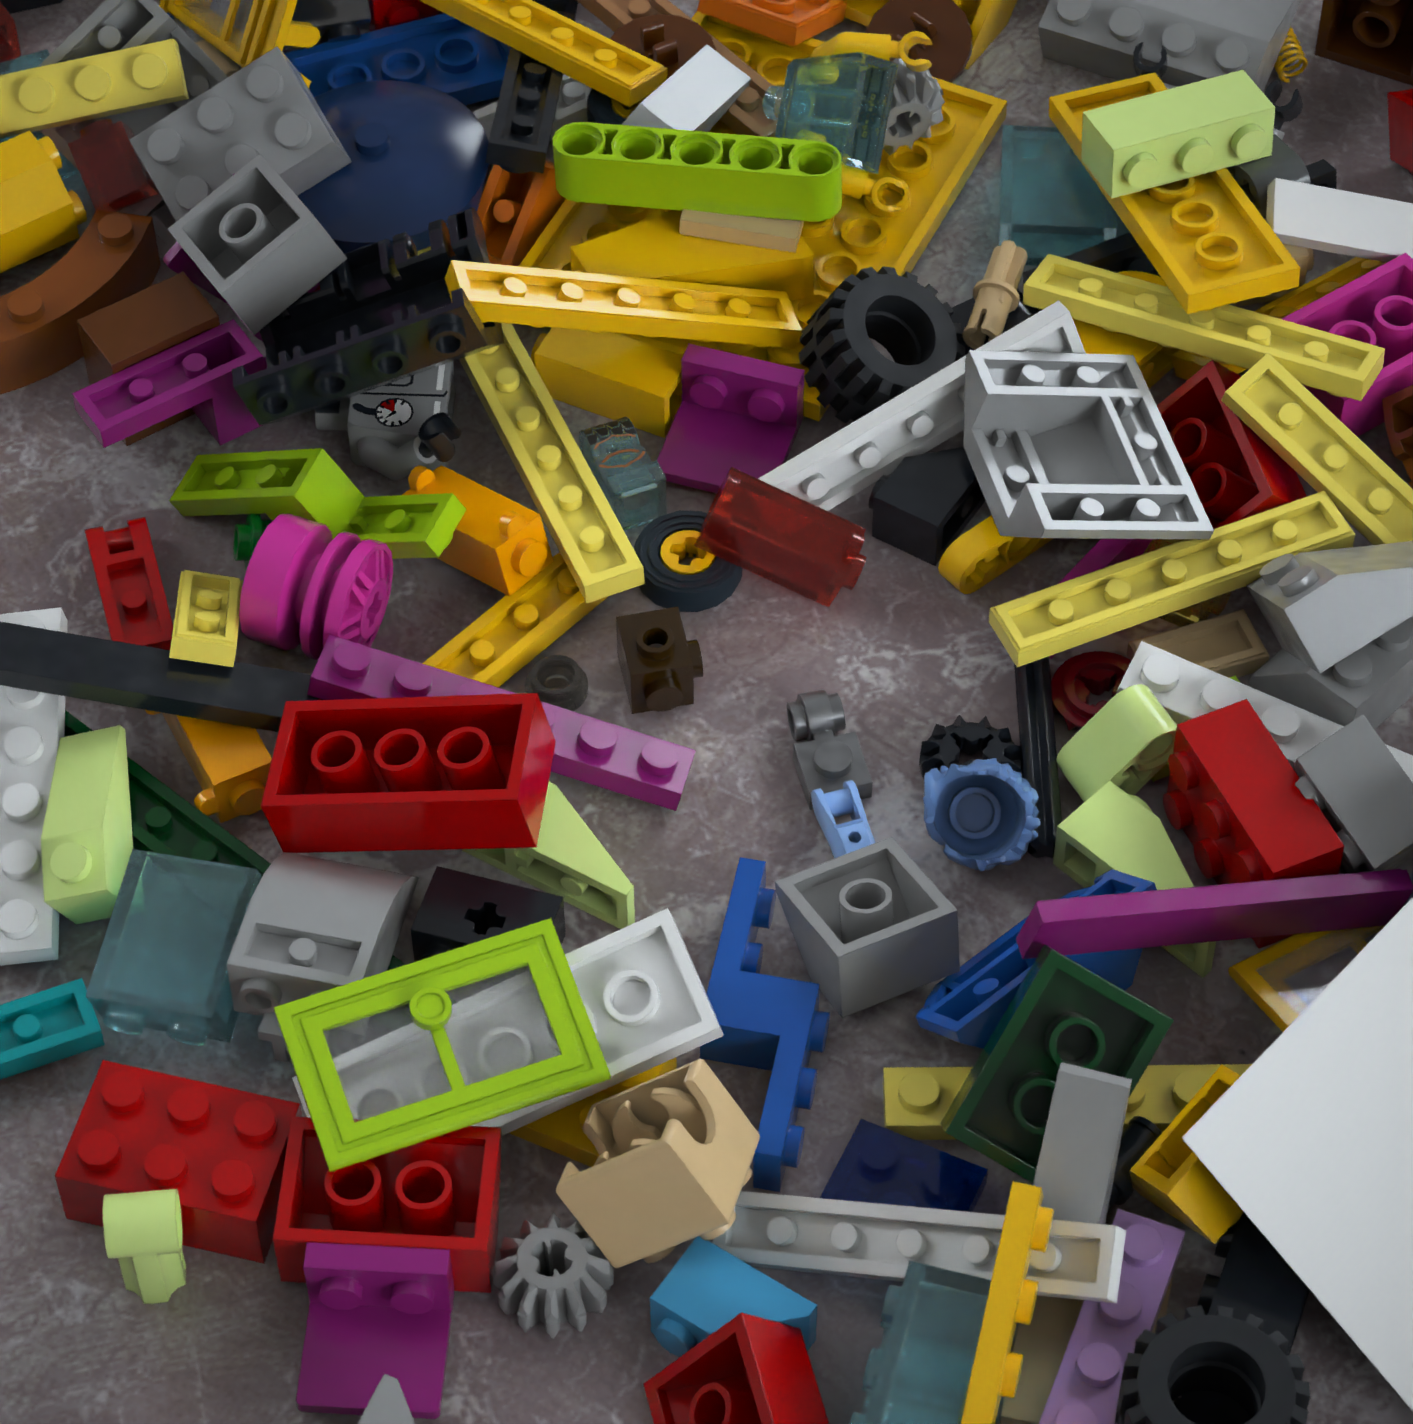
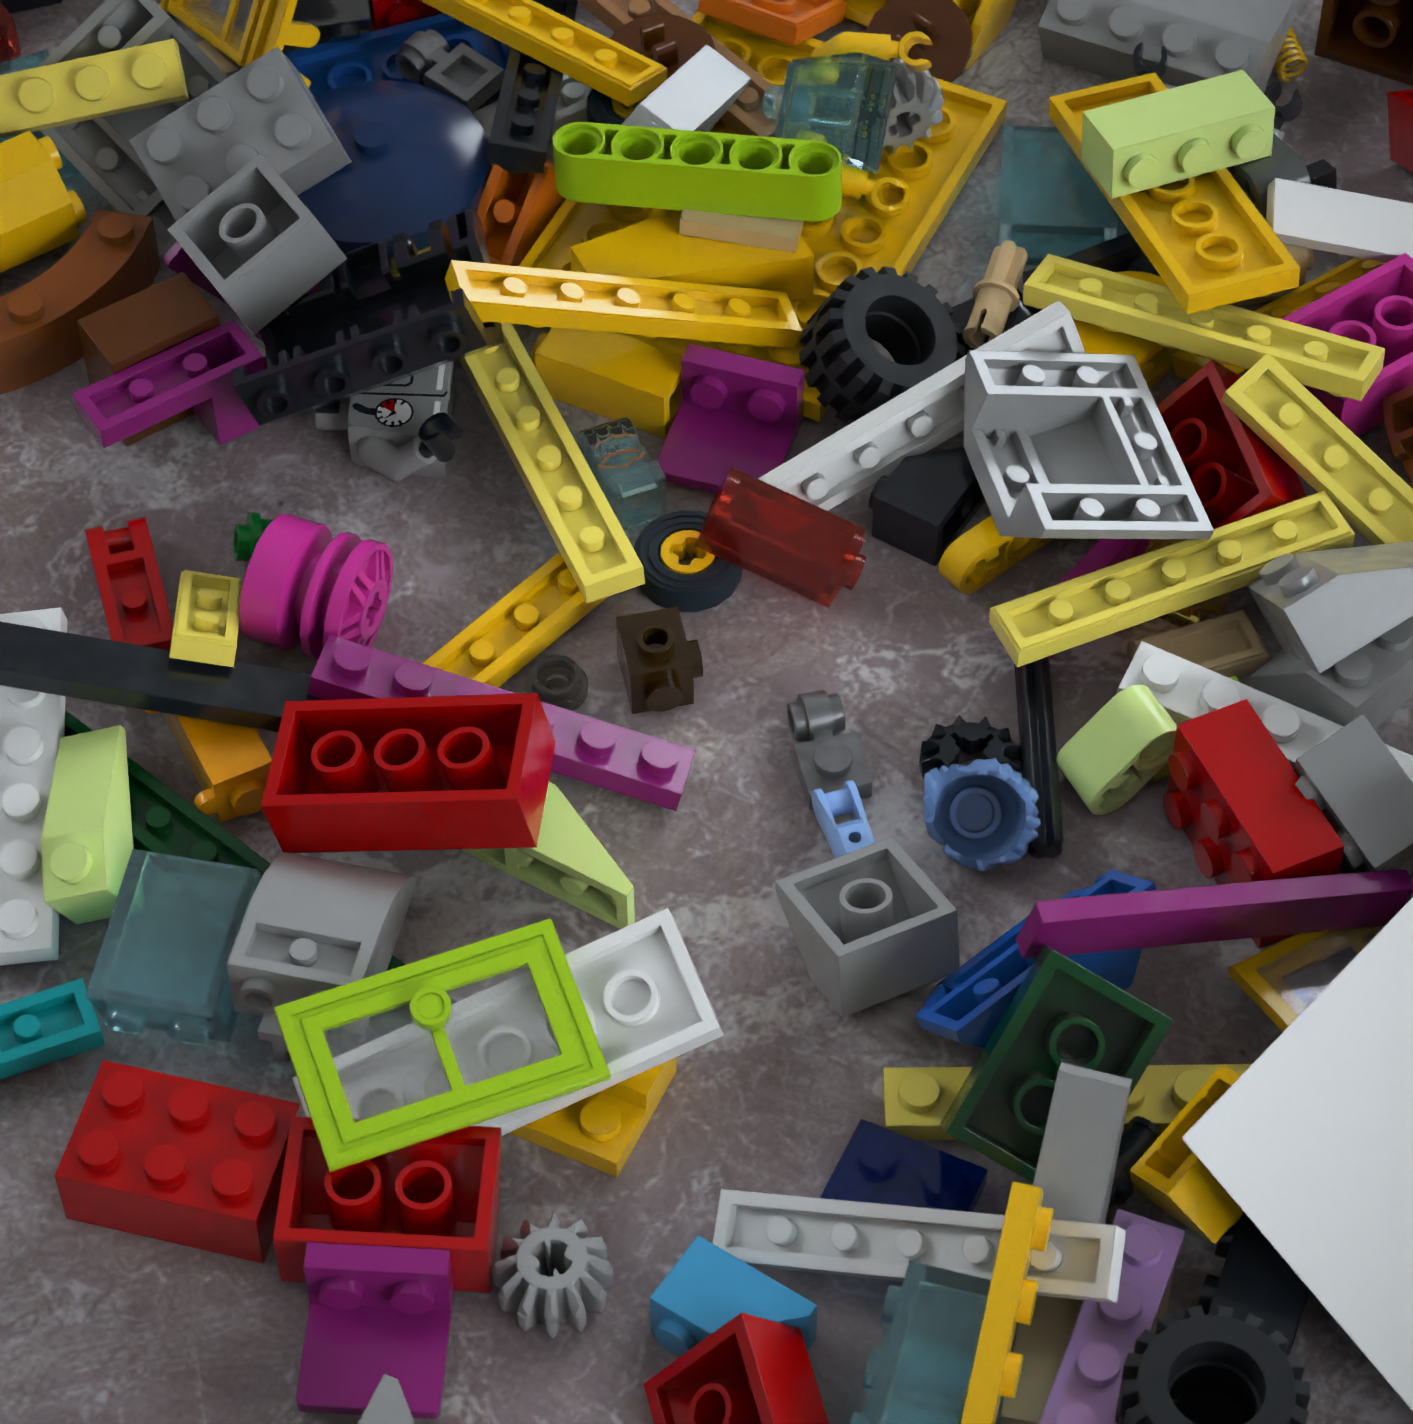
(111, 166): clear red brick -> none
(147, 1240): yellowish green piece -> none
(316, 489): lime bracket -> none
(457, 73): none -> flat silver plate
(472, 908): black brick -> none
(495, 537): light orange brick -> none
(664, 1165): tan piece -> none
(765, 1024): blue bracket -> none
(1085, 674): dark red gear -> none
(1125, 836): yellowish green slope -> none

